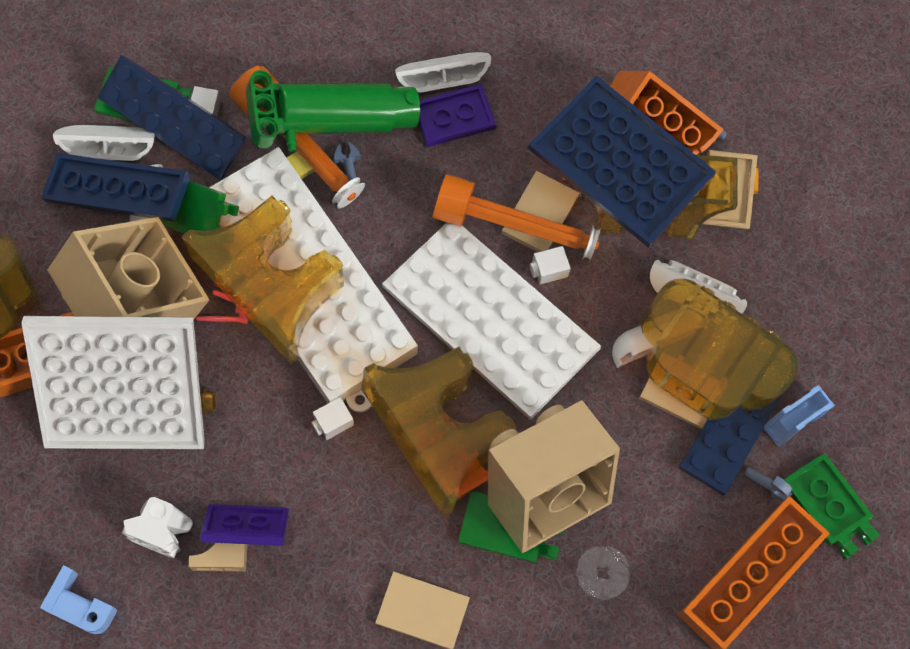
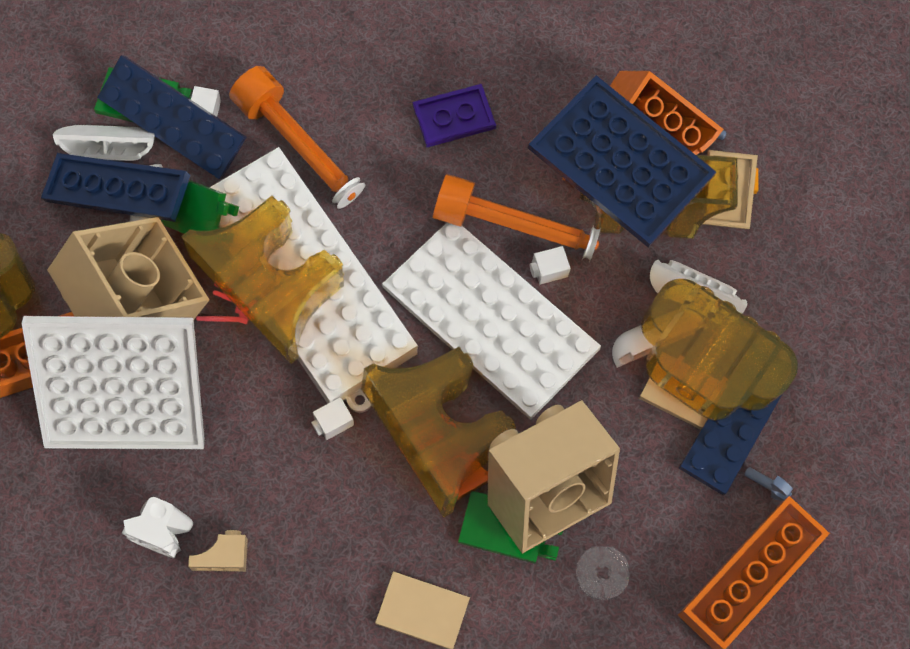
(75, 608): light blue piece -> none
(208, 401): pearl gold plate -> none
(245, 525): dark purple tile -> none
(300, 165): light yellow tile -> none
(326, 109): green piece -> none
(347, 162): sand blue bar -> none
(444, 71): white brick -> none
(544, 199): tan tile -> none
(798, 415): light blue piece -> none
(833, 504): green tile -> none

